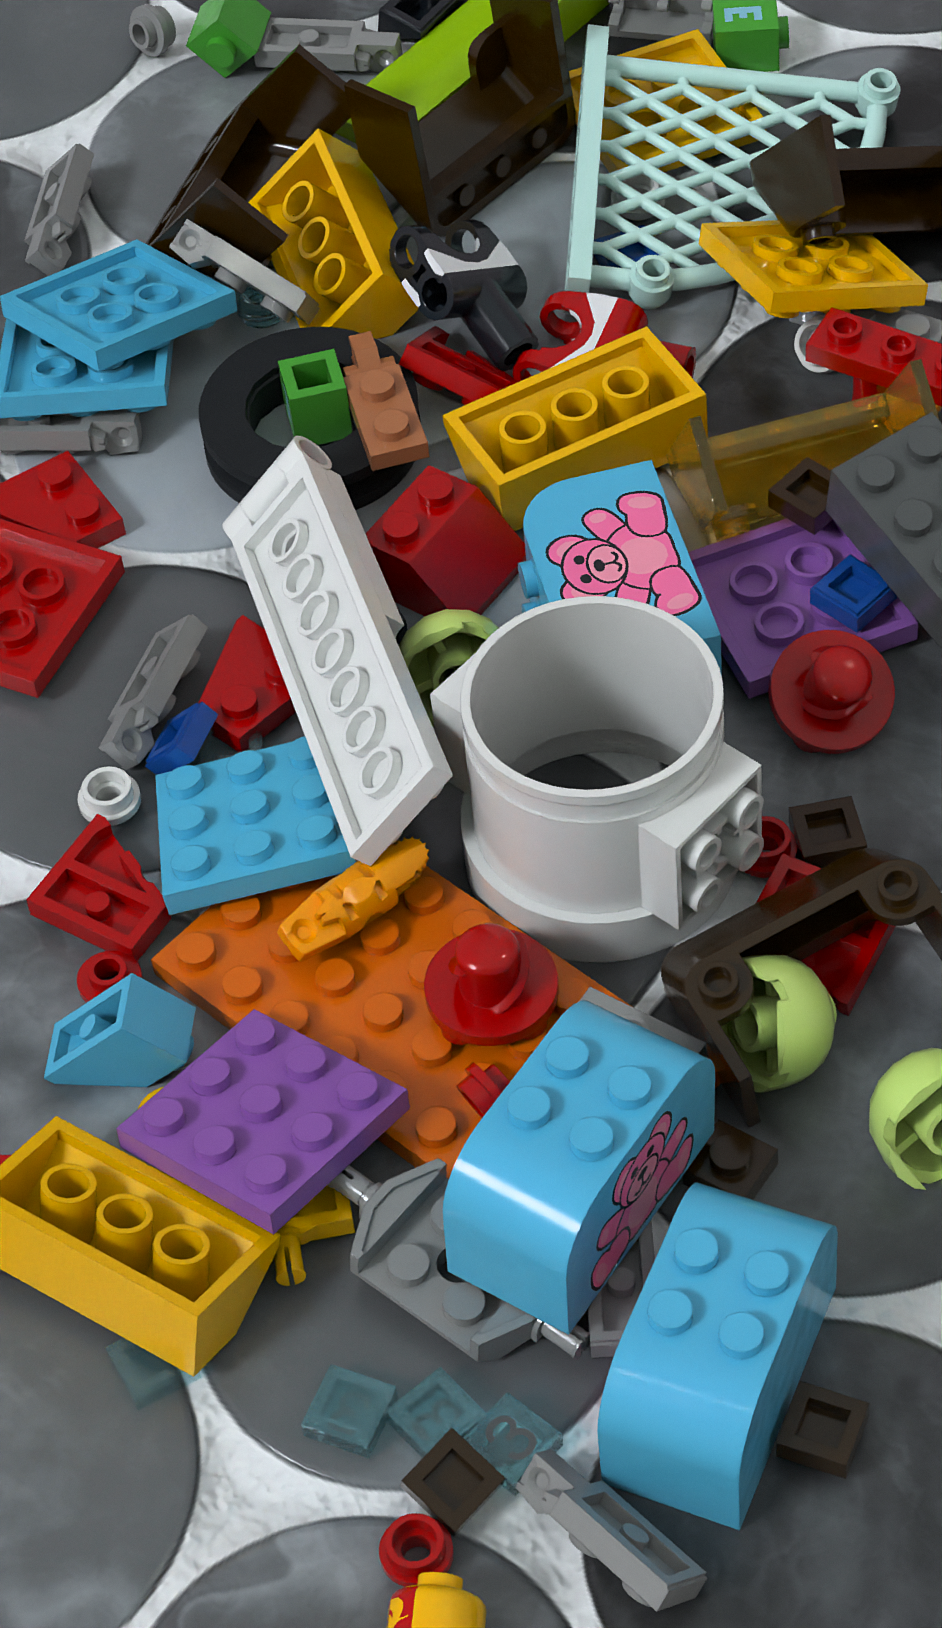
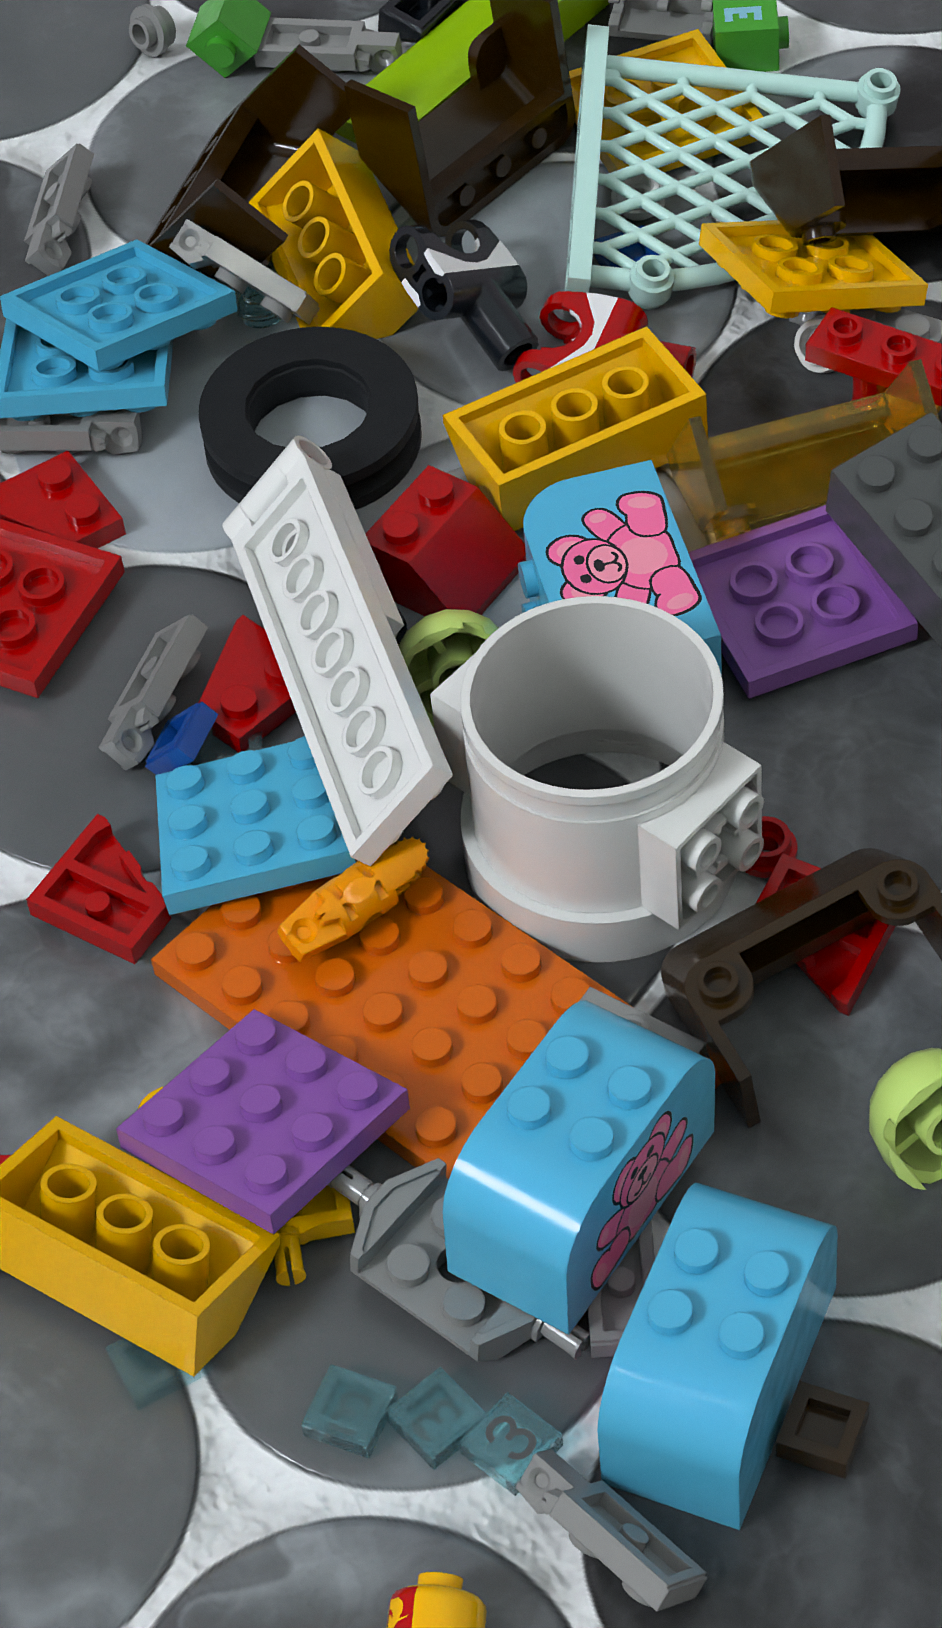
(104, 965): red plate -> none
(110, 794): white plate -> none
(122, 1037): medium azure slope -> none
(315, 397): bright green brick -> none
(382, 406): nougat hinge -> none
(411, 1532): red plate -> none
(440, 366): red wing -> none
(452, 1482): dark brown plate -> none
(482, 1087): red plate -> none
(491, 987): red plate -> none
(732, 1162): dark brown plate -> none
(786, 1025): yellowish green cylinder -> none
(803, 495): dark brown plate -> none
(826, 830): dark brown plate -> none
(831, 692): red plate -> none
(852, 593): blue tile -> none

